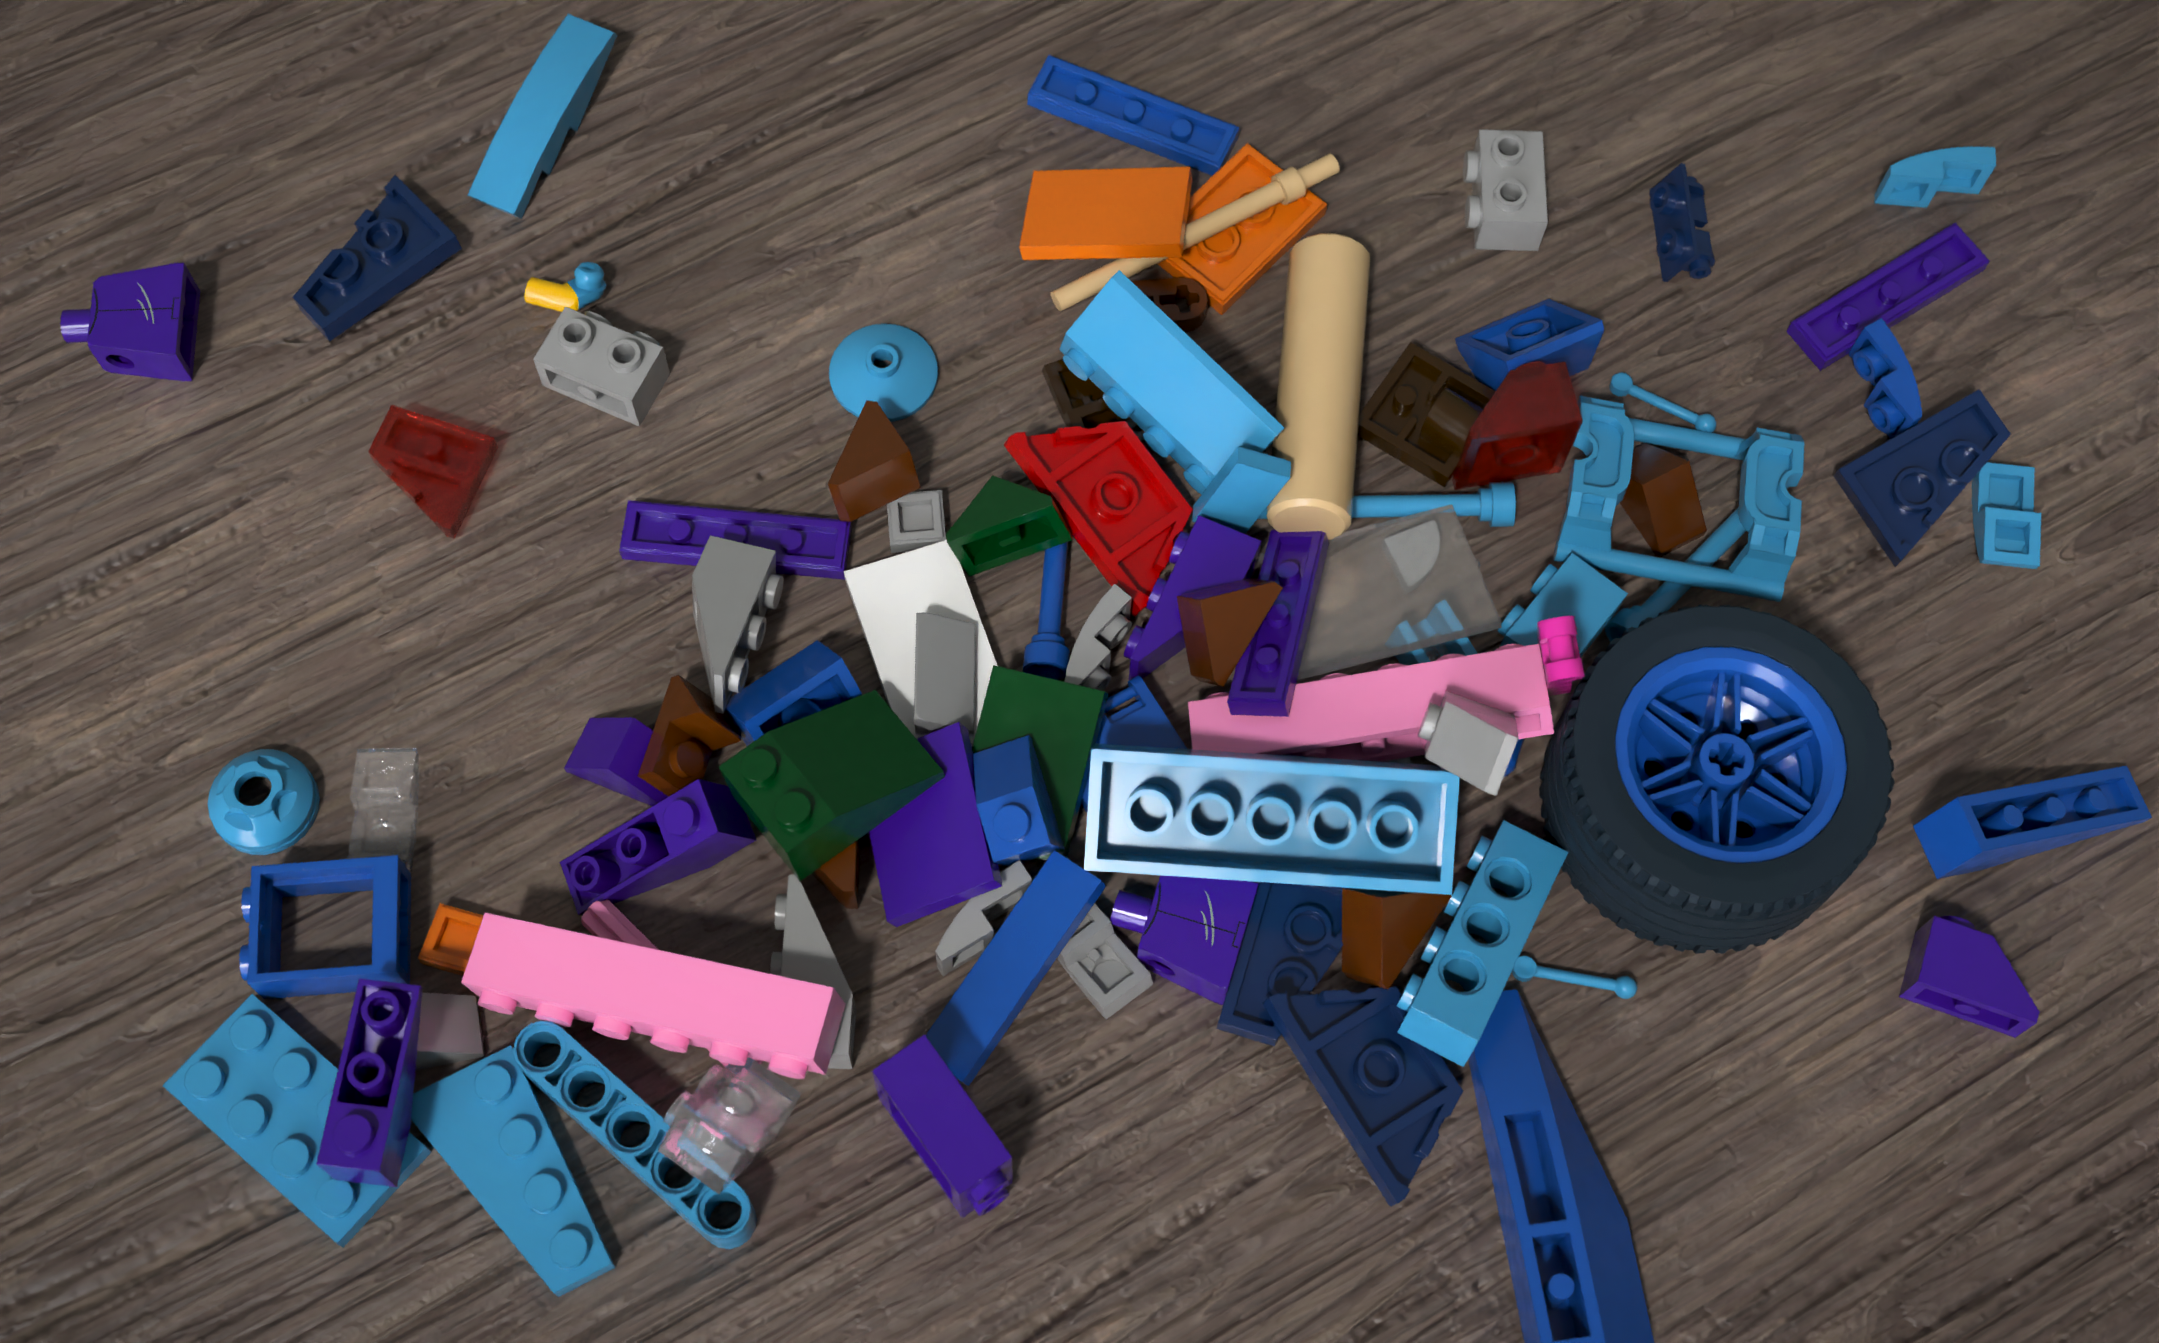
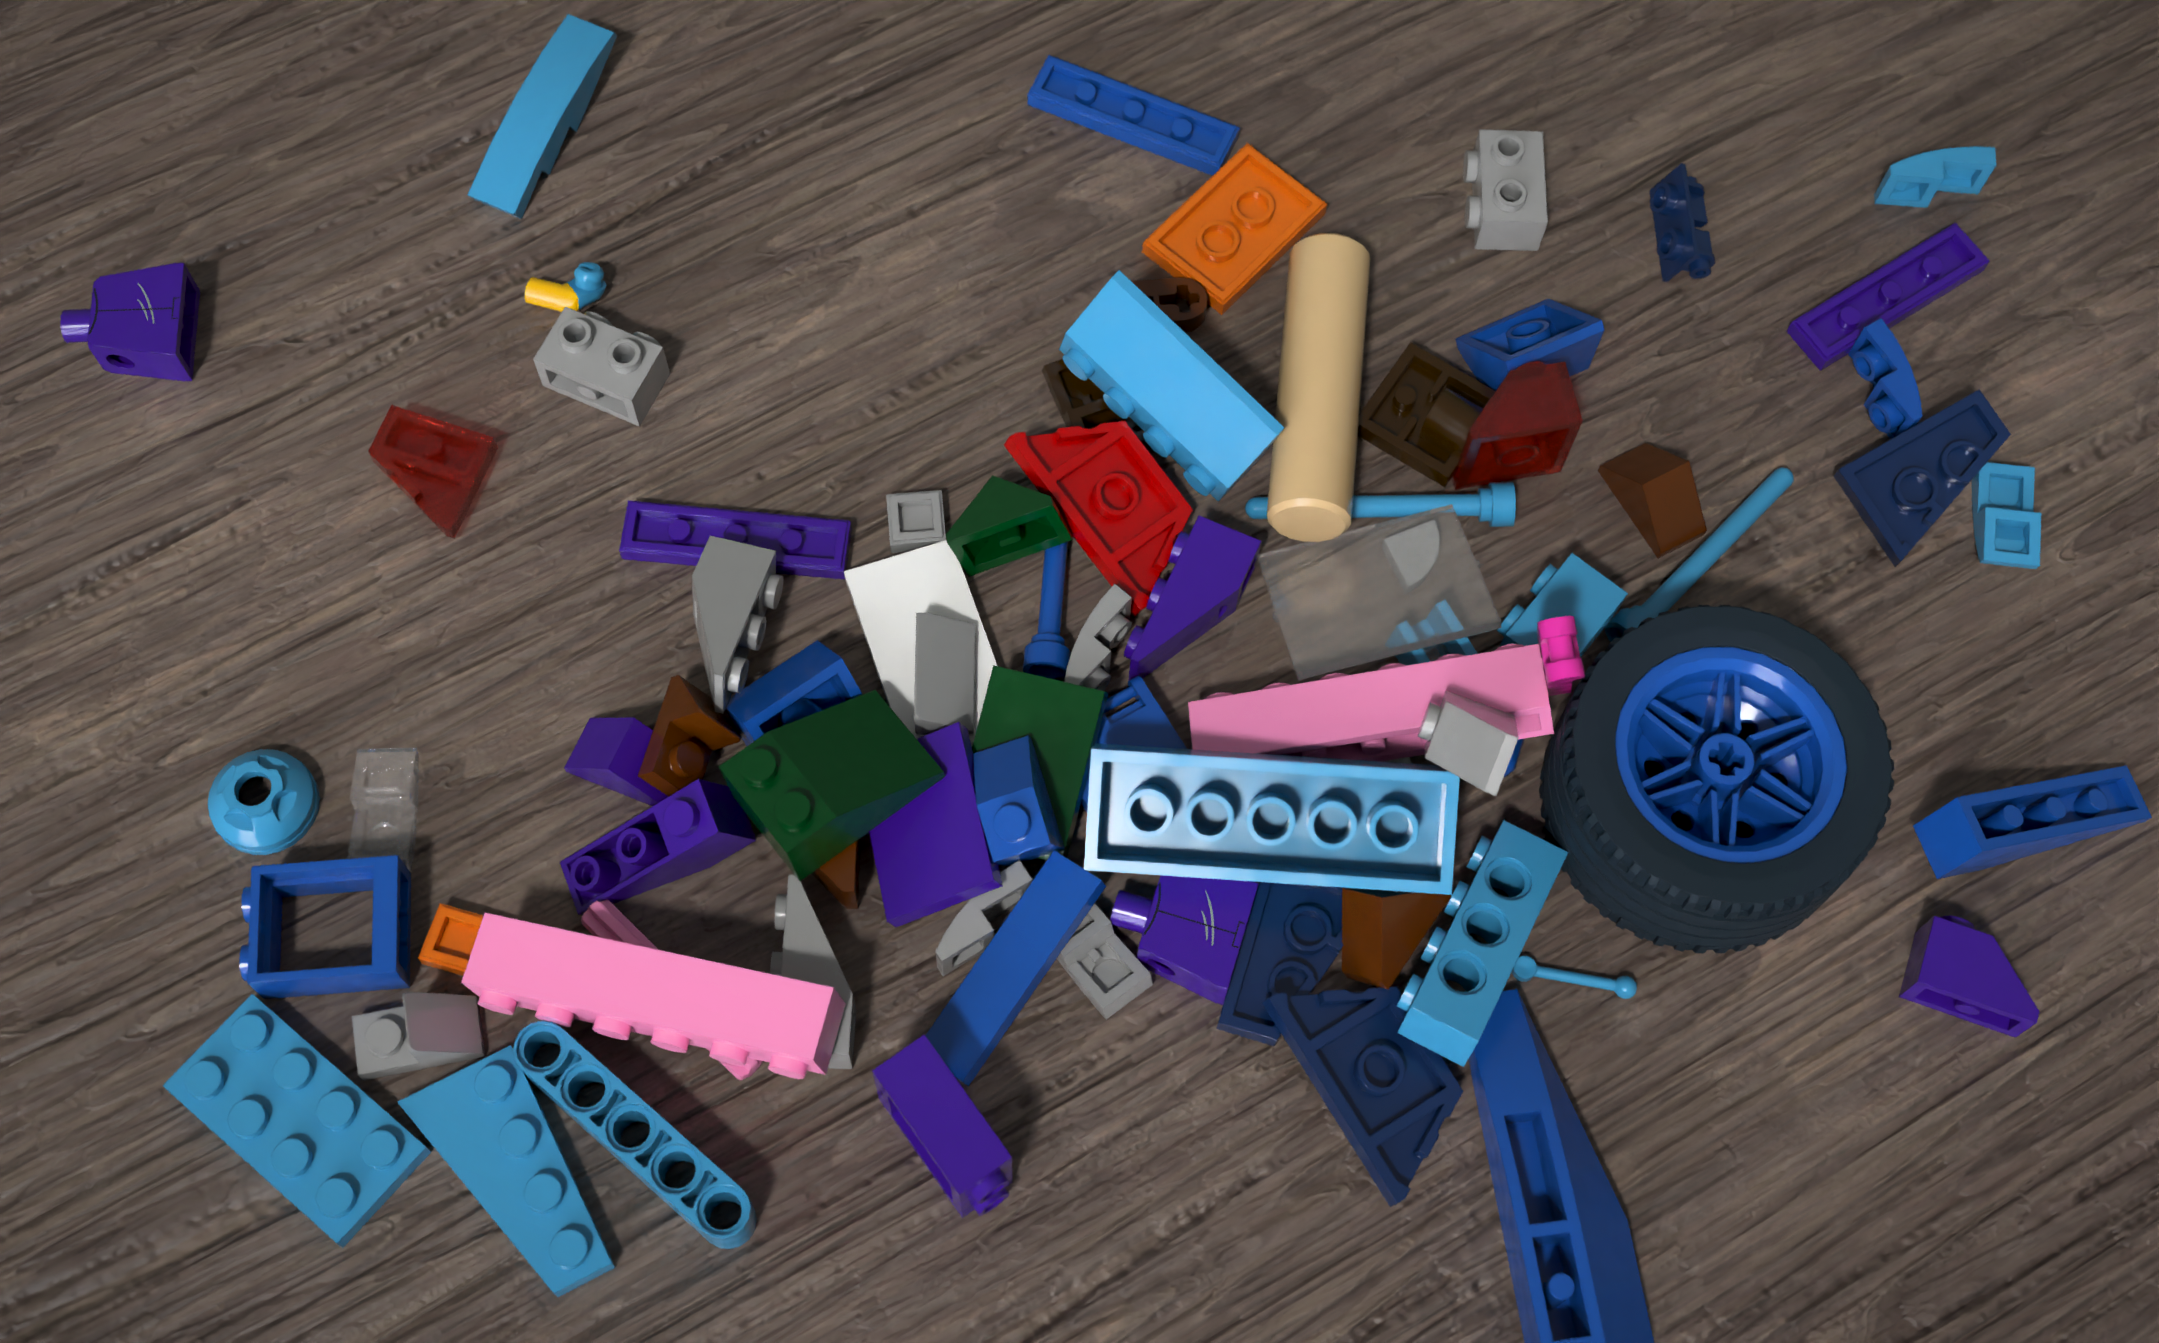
(374, 1086): dark purple slope -> none
(379, 261): dark blue wing -> none
(727, 1122): clear brick -> none
(872, 467): reddish brown slope -> none
(900, 387): dark azure dish -> none
(1106, 213): orange tile -> none
(1221, 625): reddish brown slope -> none
(1242, 489): dark azure tile -> none
(1272, 661): dark purple tile -> none
(1284, 188): tan bar -> none
(1622, 385): dark azure hinge -> none
(1765, 509): dark azure piece -> none

